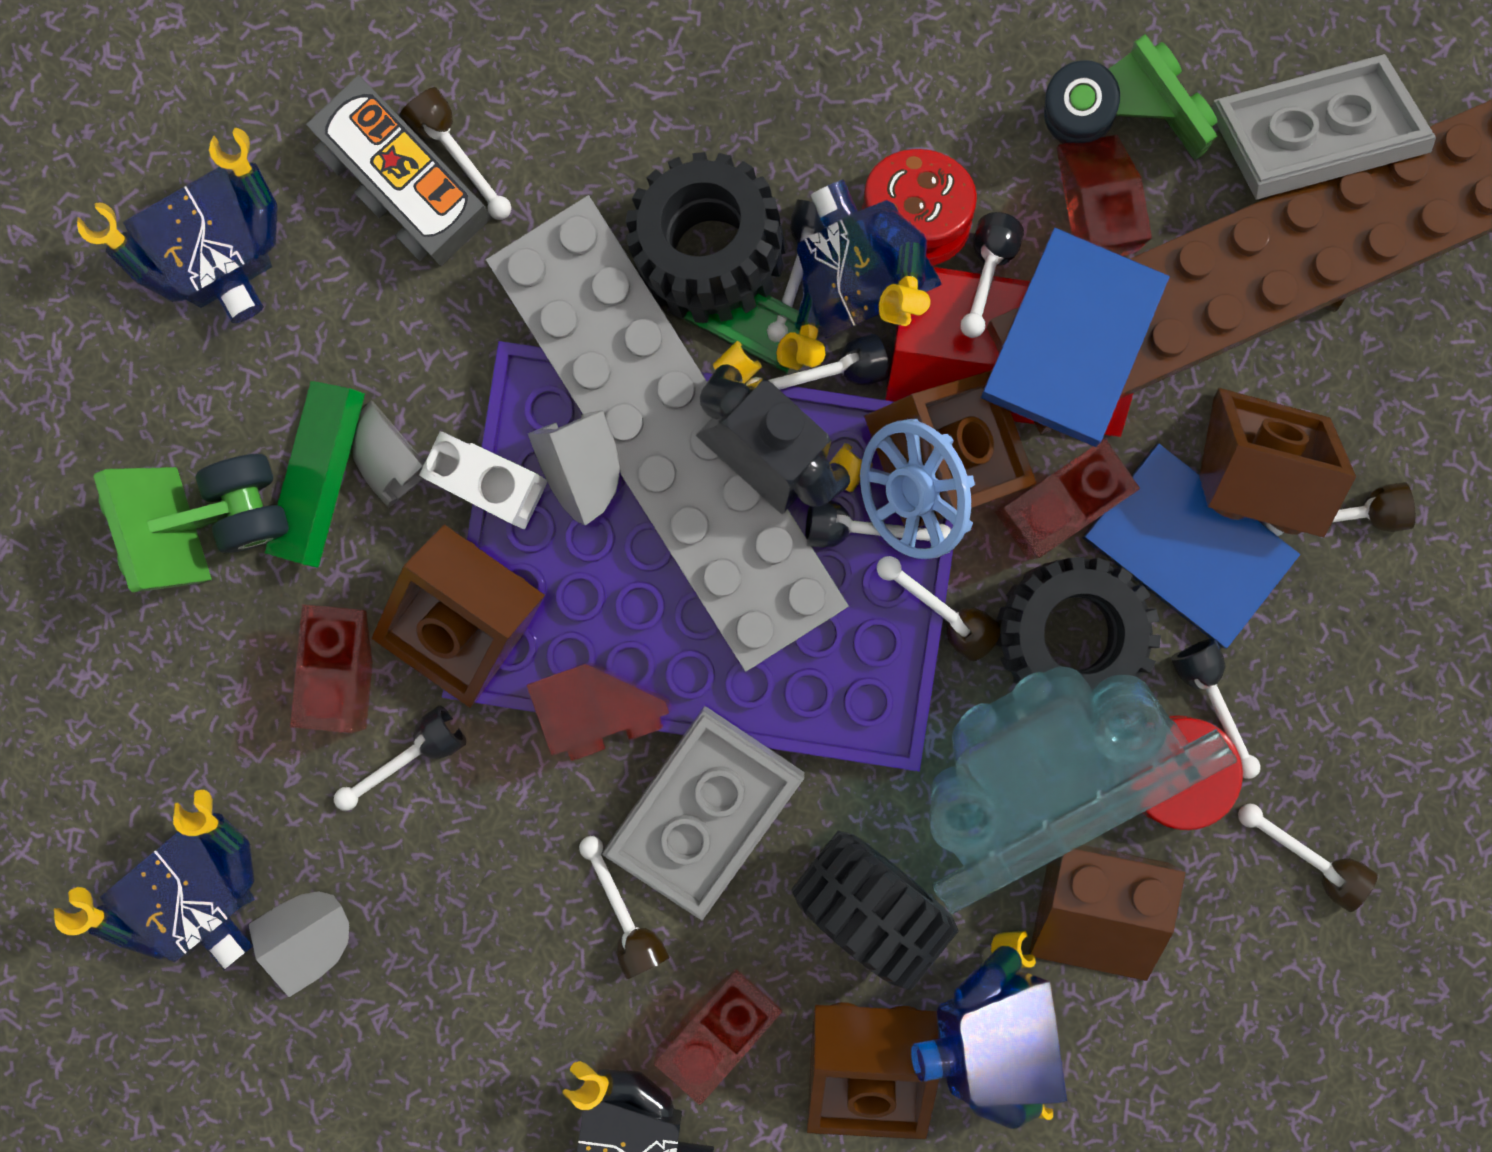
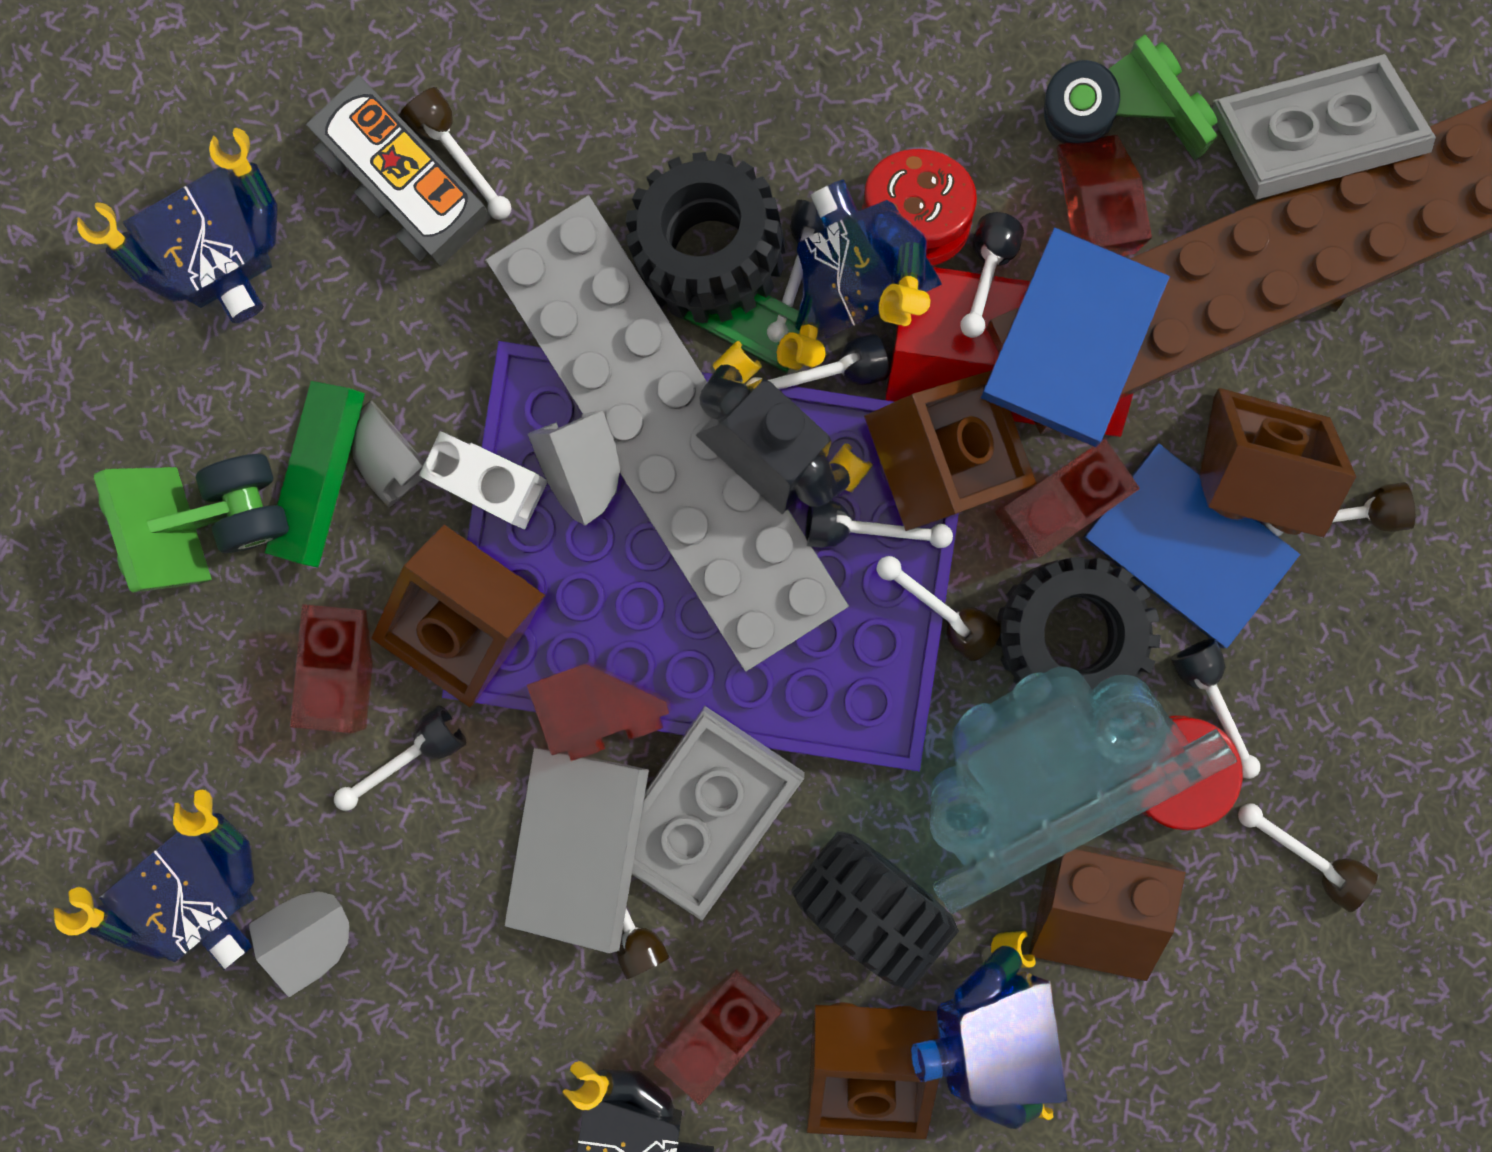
(576, 849): none -> light grey tile
(915, 489): light blue wheel -> none

